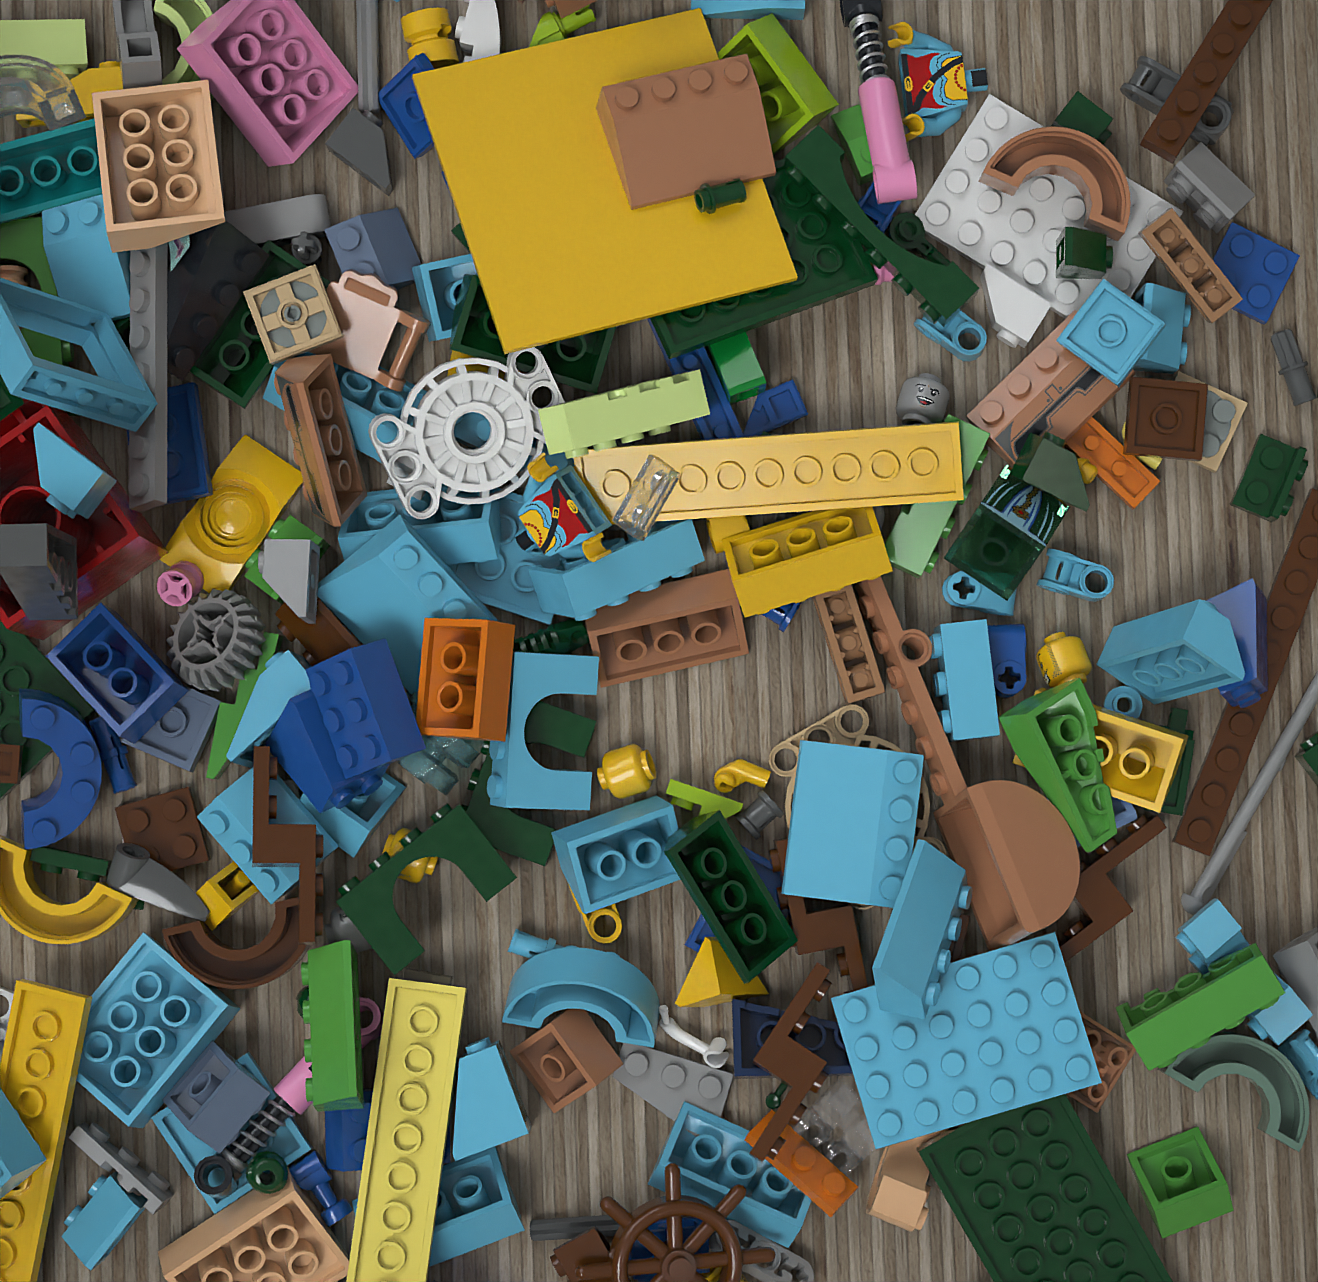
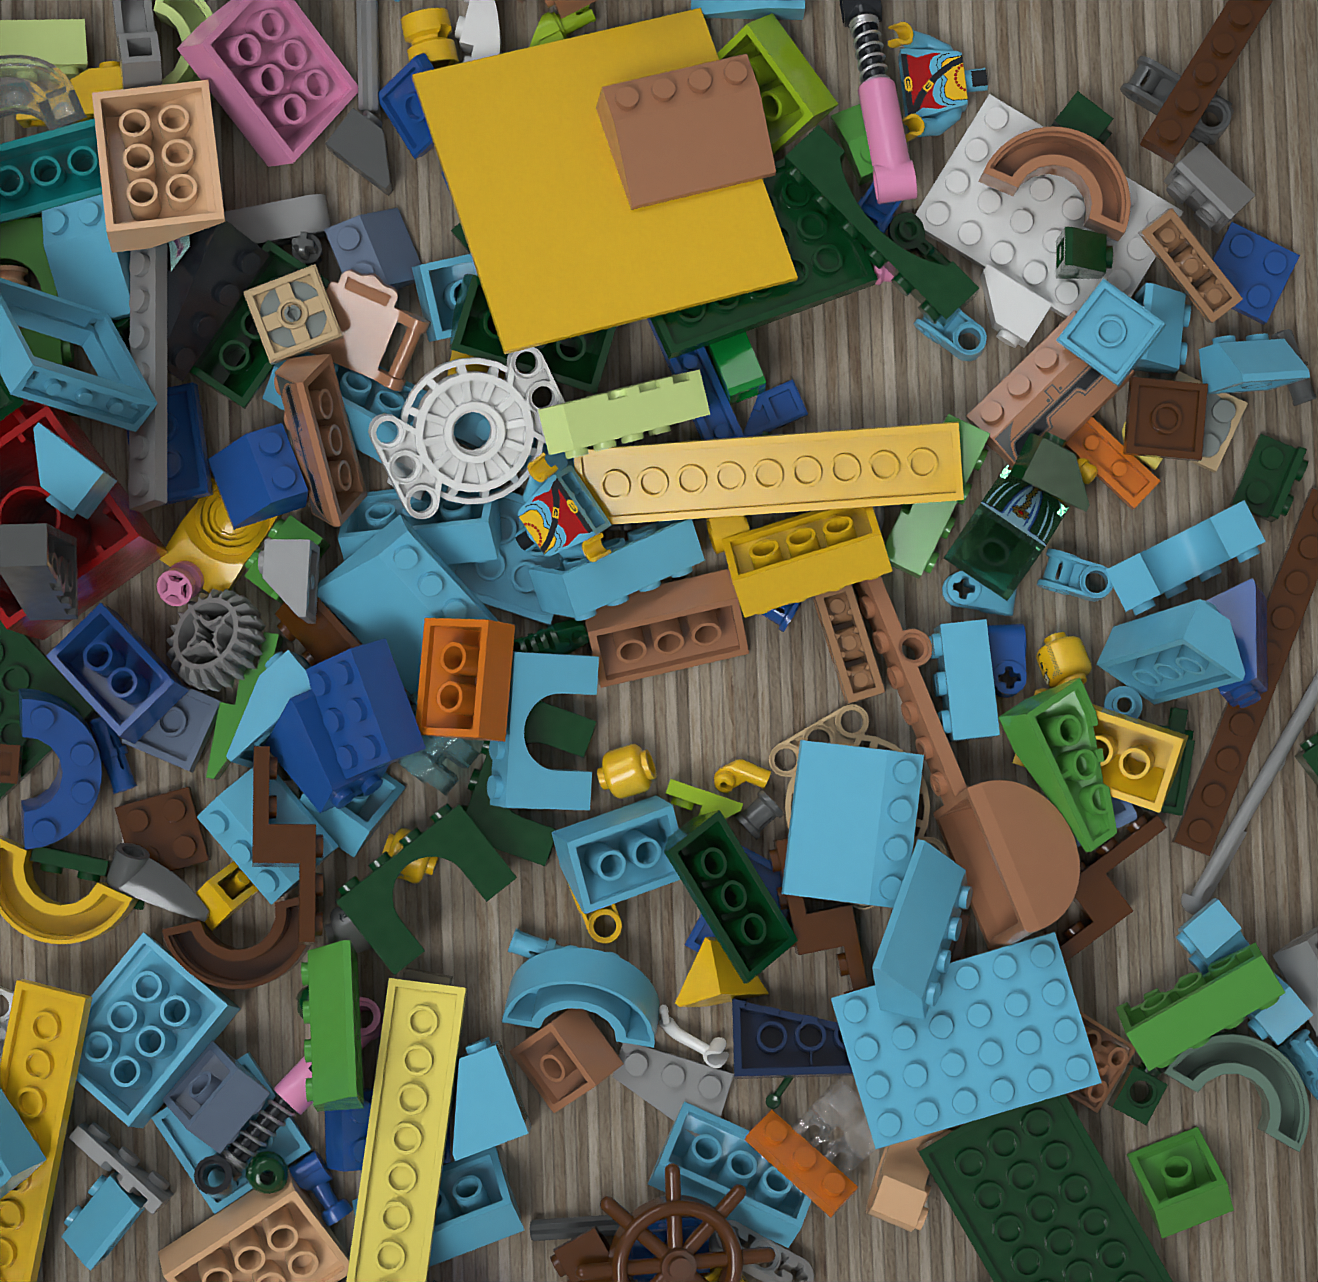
(259, 477): none -> blue slope
(646, 497): clear plate -> none
(719, 195): dark green pin -> none
(791, 1063): reddish brown bracket -> none
(922, 400): light grey head -> none
(1142, 1109): none -> dark green brick
(1185, 556): none -> medium azure brick
(1249, 364): none -> medium azure slope

